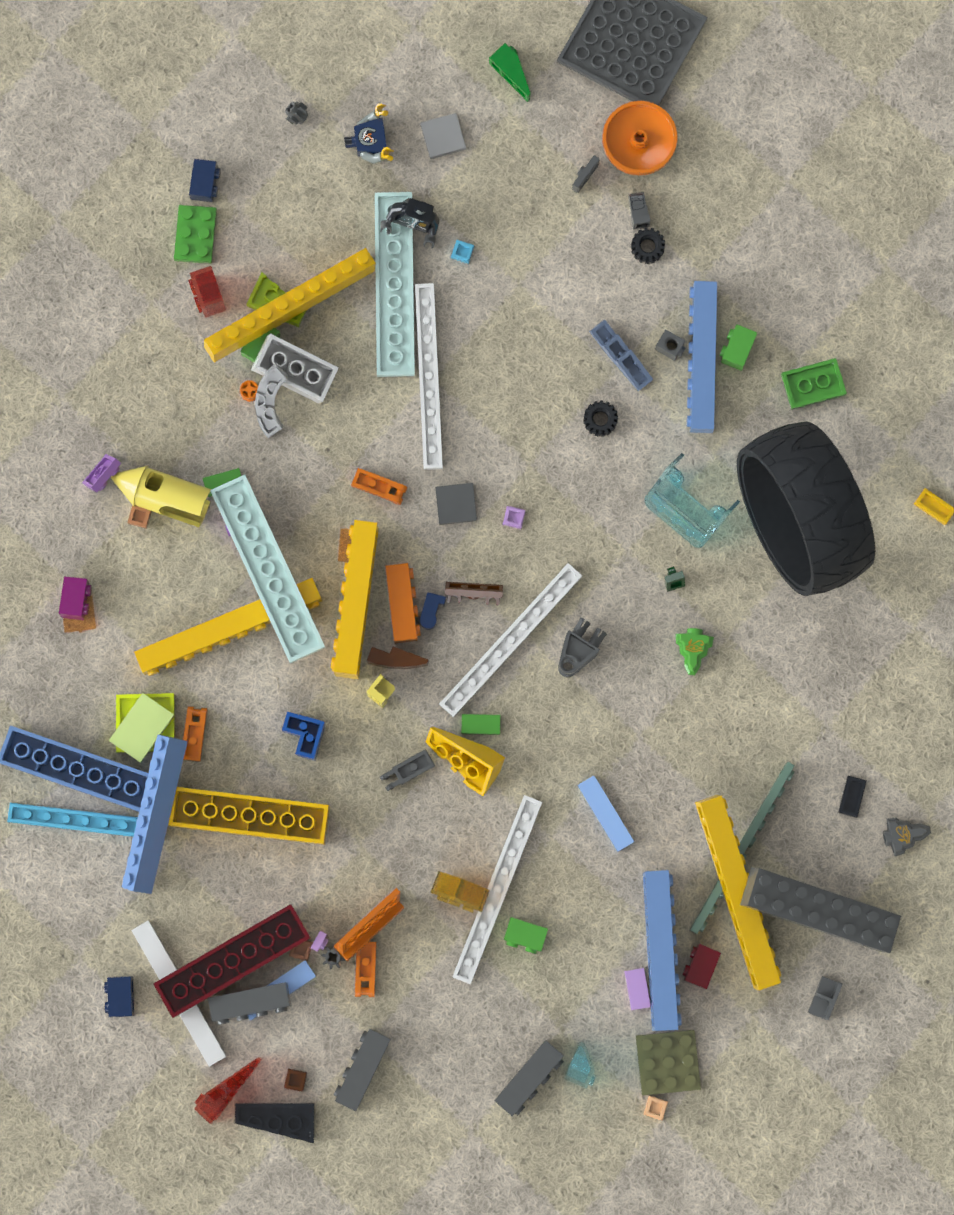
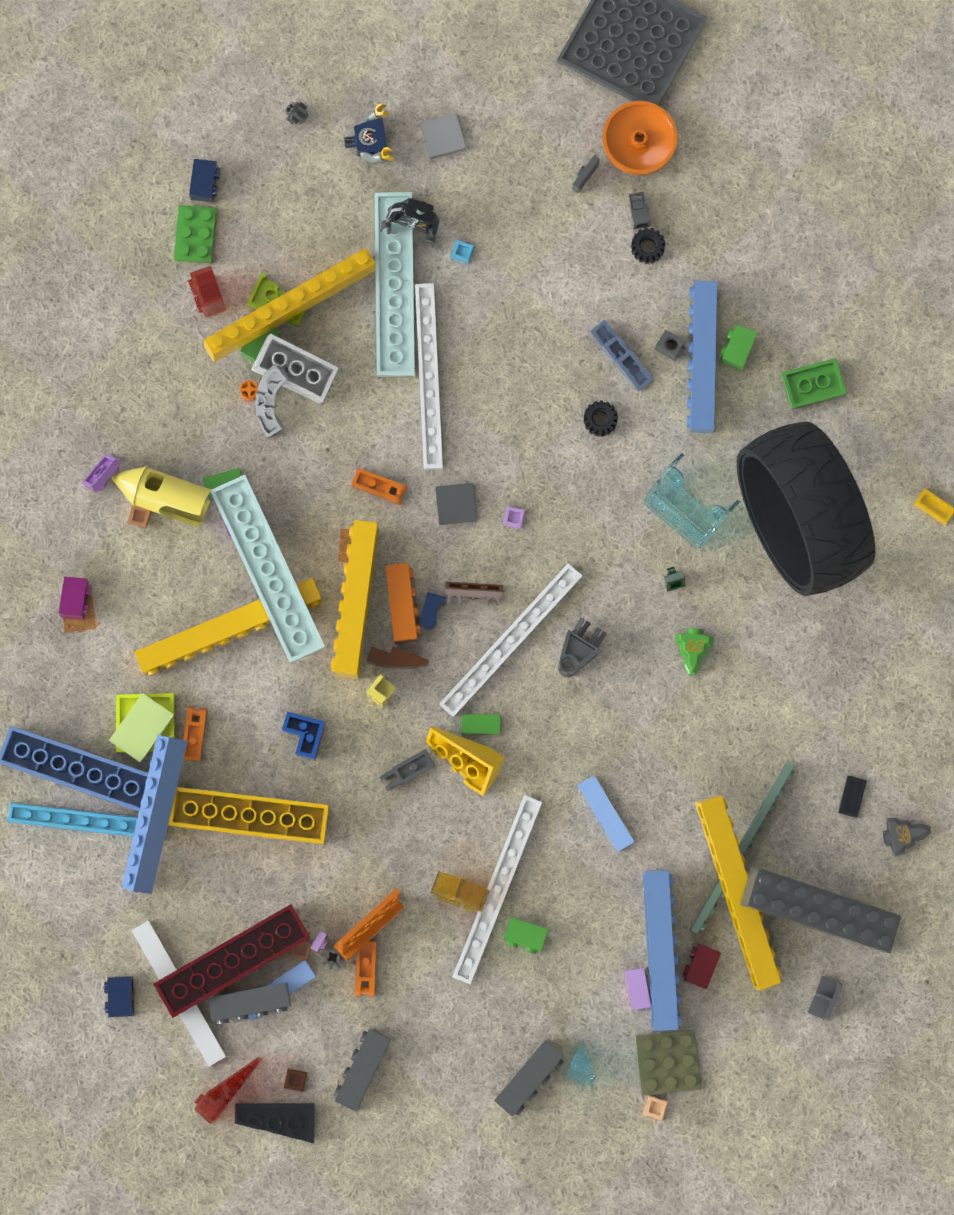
(508, 65): green slope -> none

